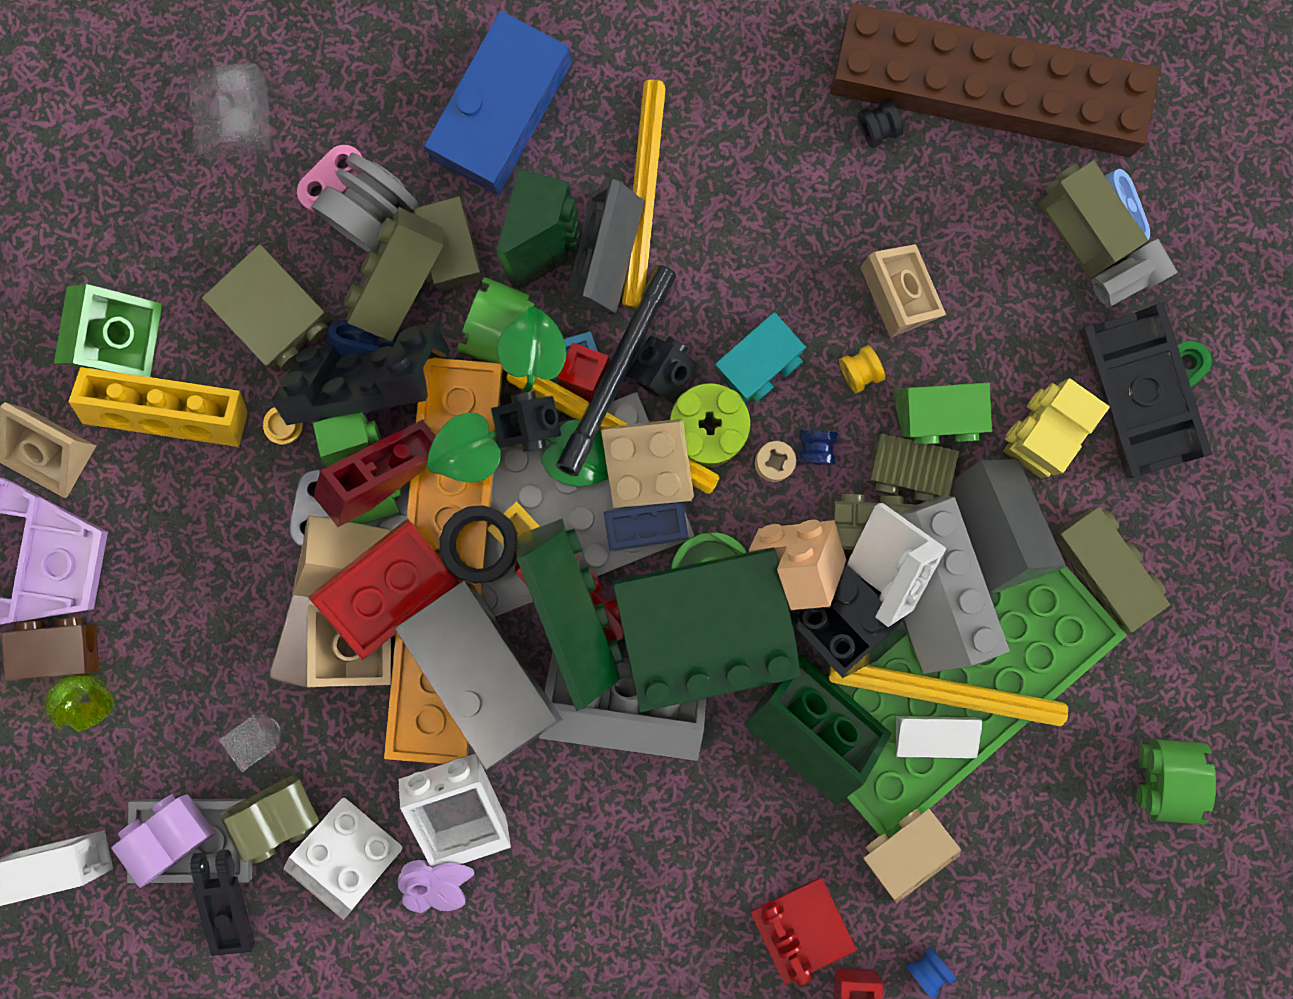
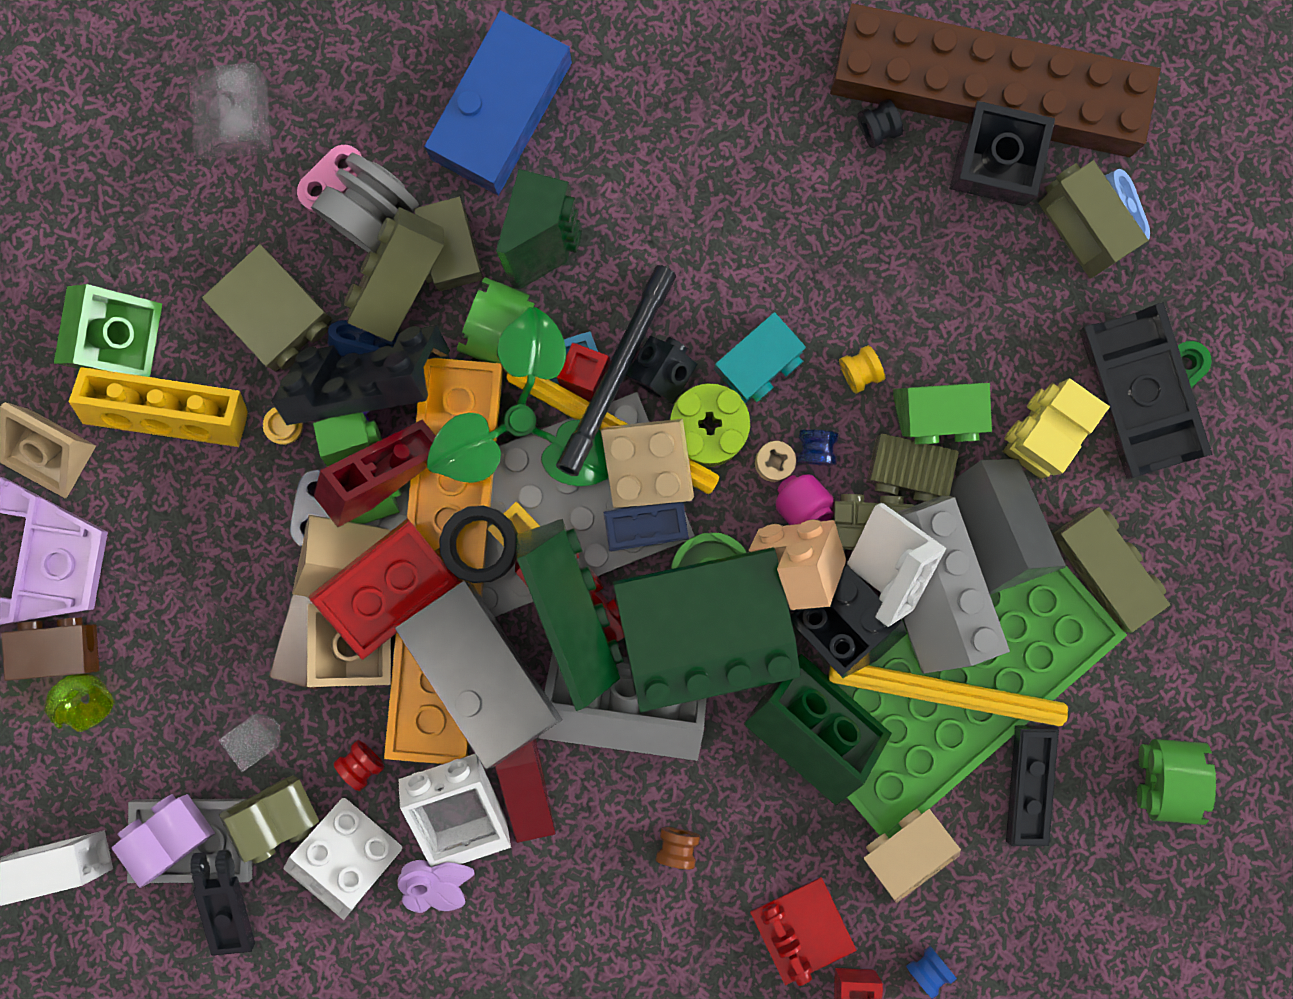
(358, 765): none -> red wheel
(526, 421): black brick -> none
(526, 794): none -> dark red slope
(604, 248): dark grey slope -> none
(644, 187): yellow axle -> none
(677, 848): none -> dark orange wheel
(804, 500): none -> dark pink head
(902, 289): tan slope -> none
(937, 736): white slope -> none
(1002, 154): none -> black slope
(1032, 785): none -> black tile
(1140, 270): light grey piece -> none

